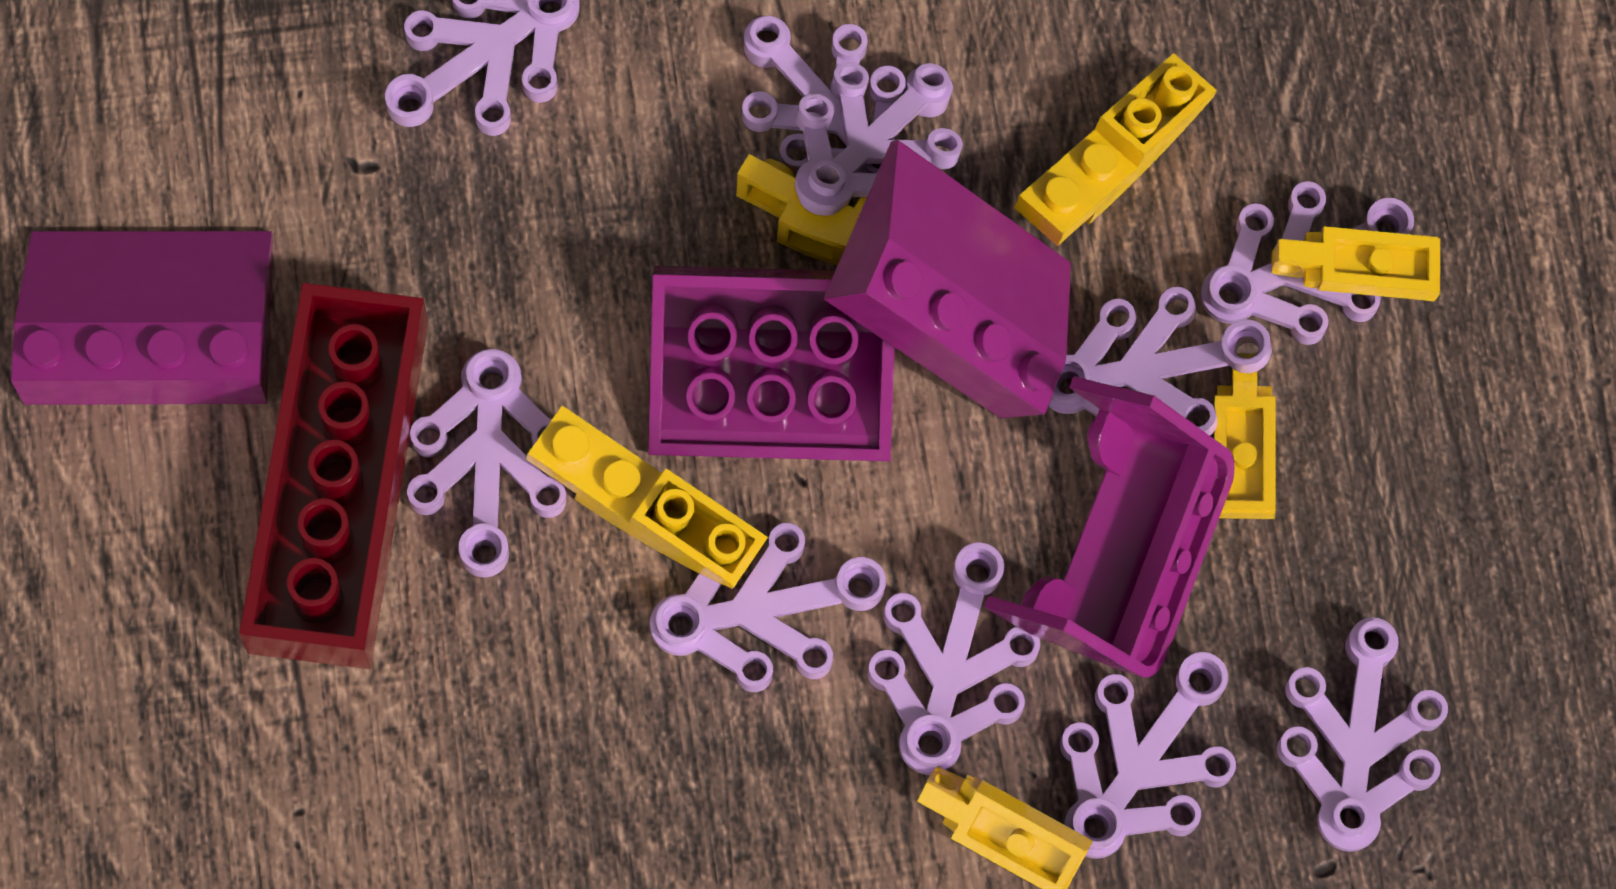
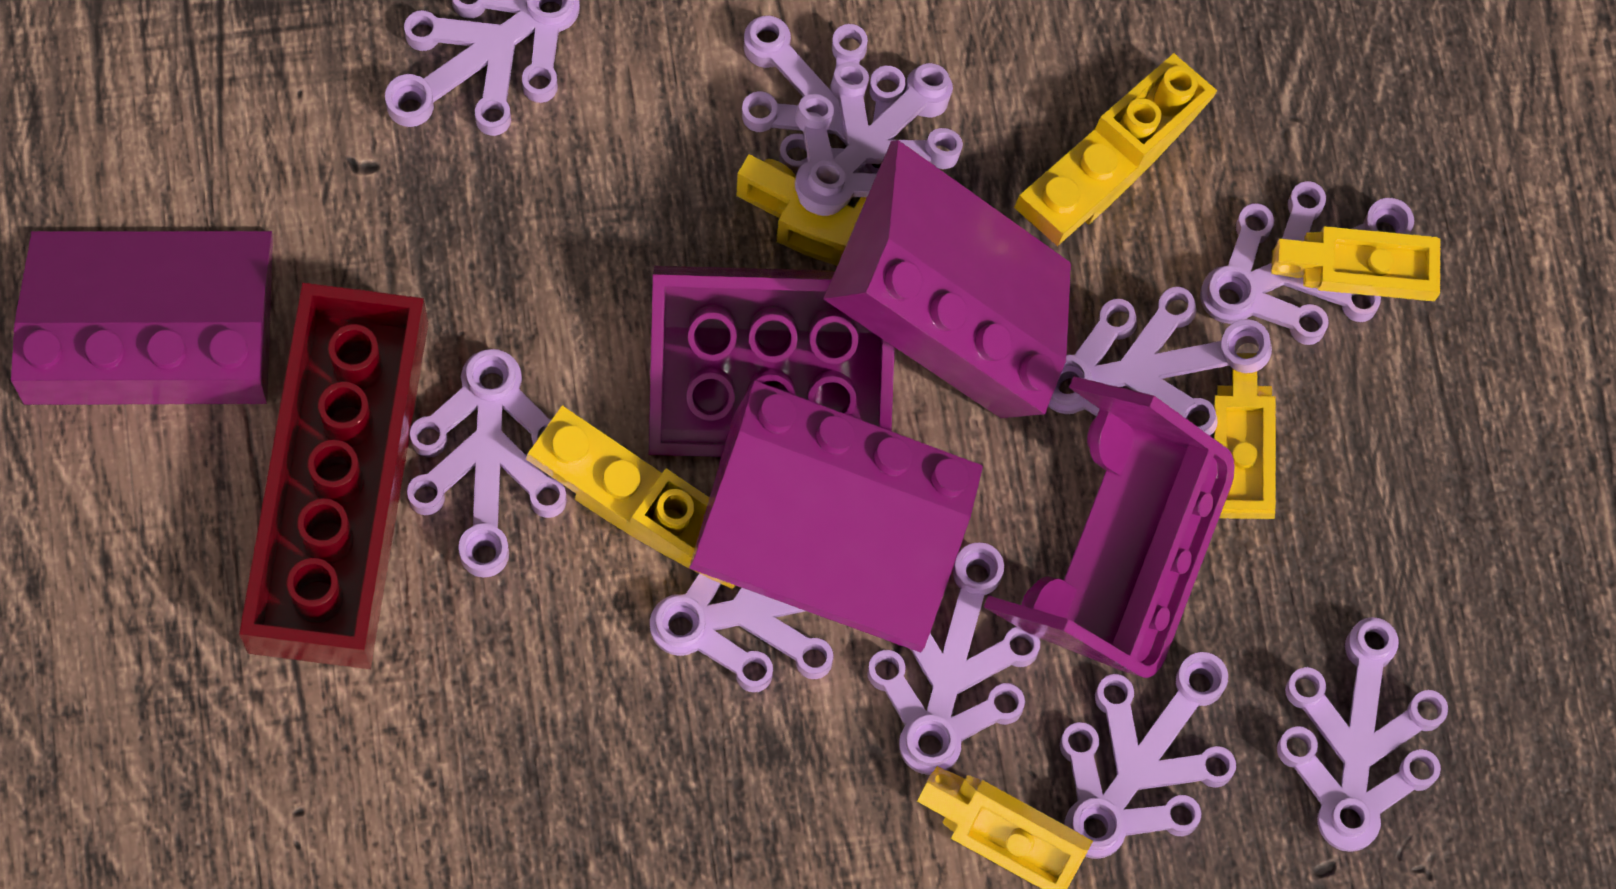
(836, 516): none -> magenta slope

